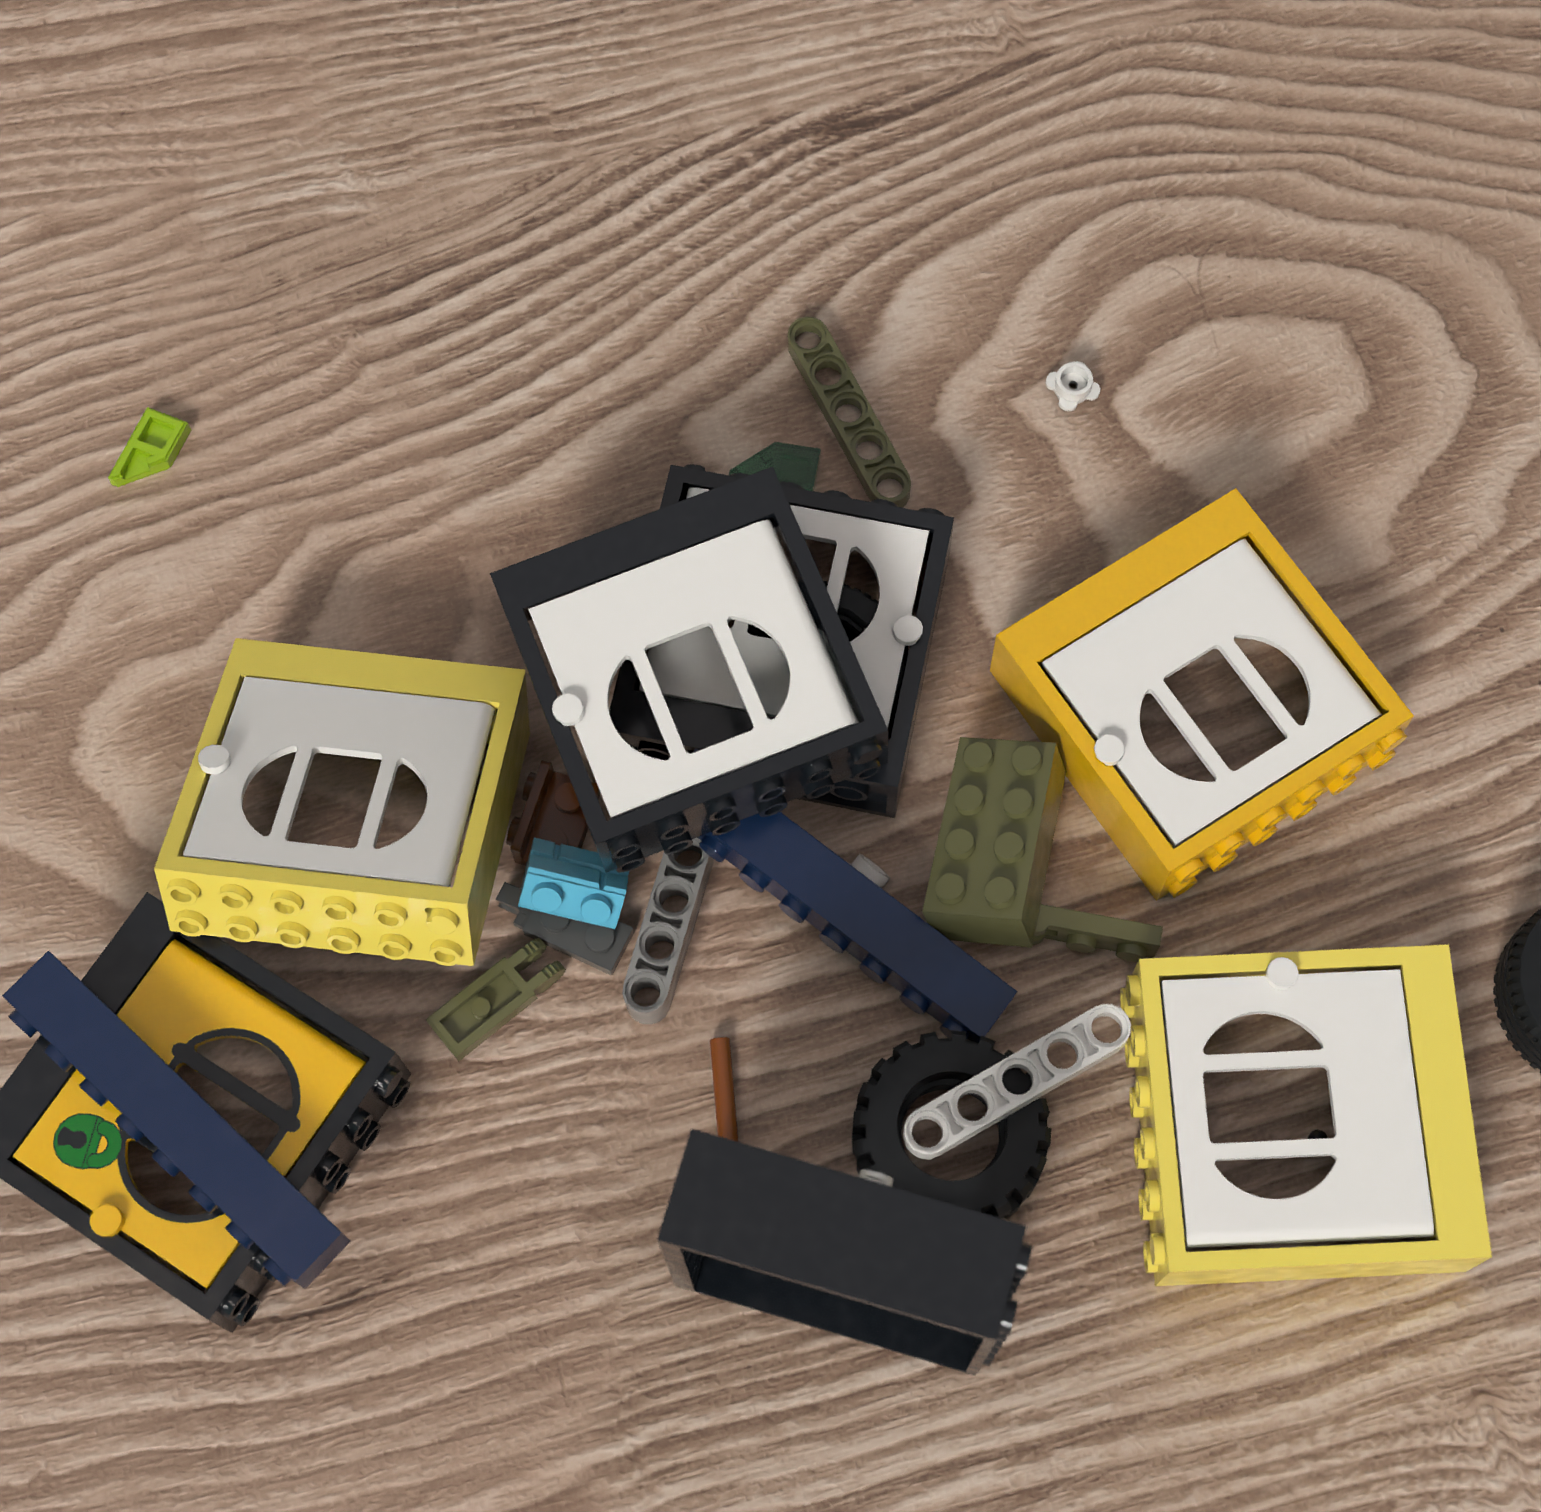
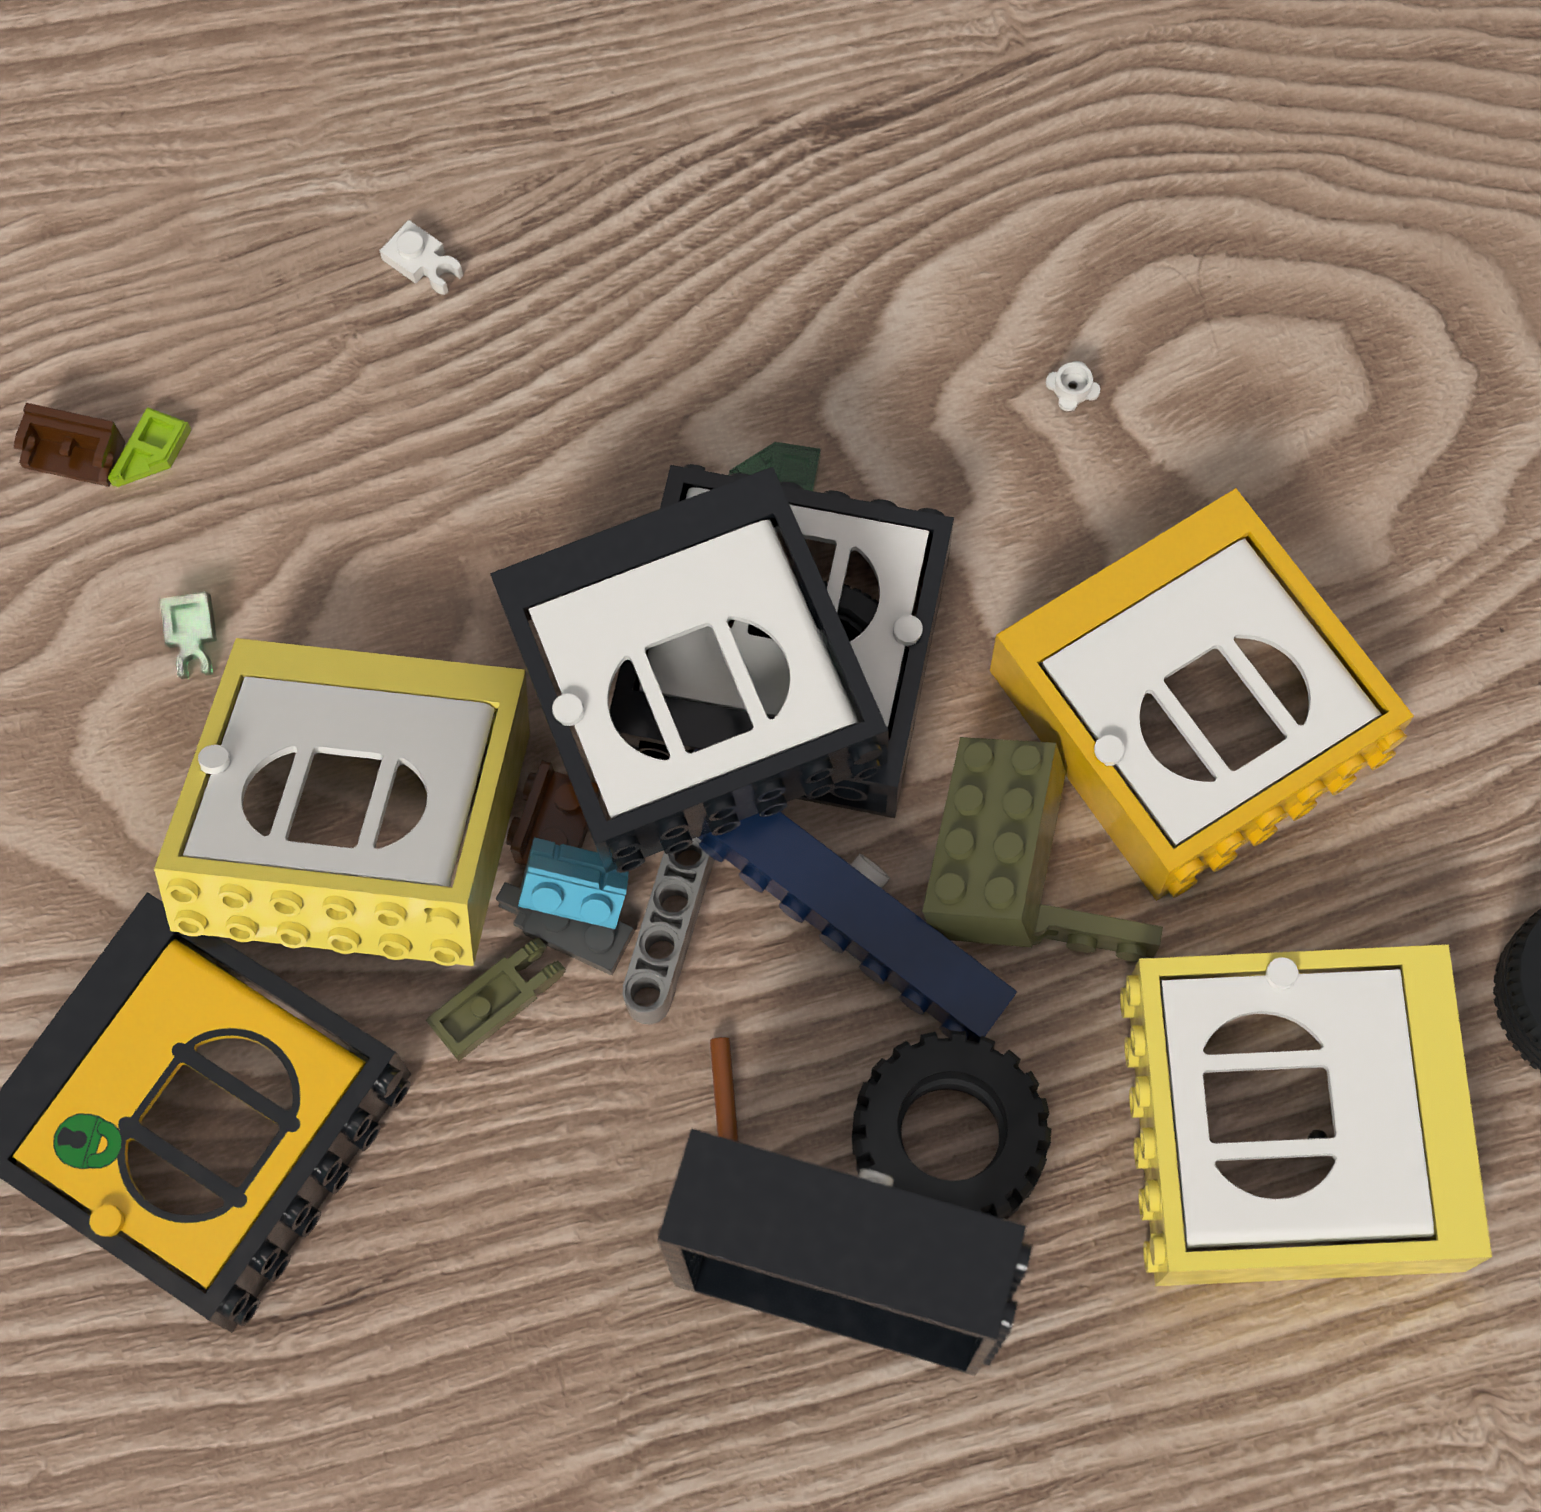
(68, 444): none -> reddish brown hinge
(176, 1120): dark blue brick -> none
(187, 625): none -> clear green plate
(419, 254): none -> white plate
(845, 392): olive beam -> none
(1003, 1103): white beam -> none

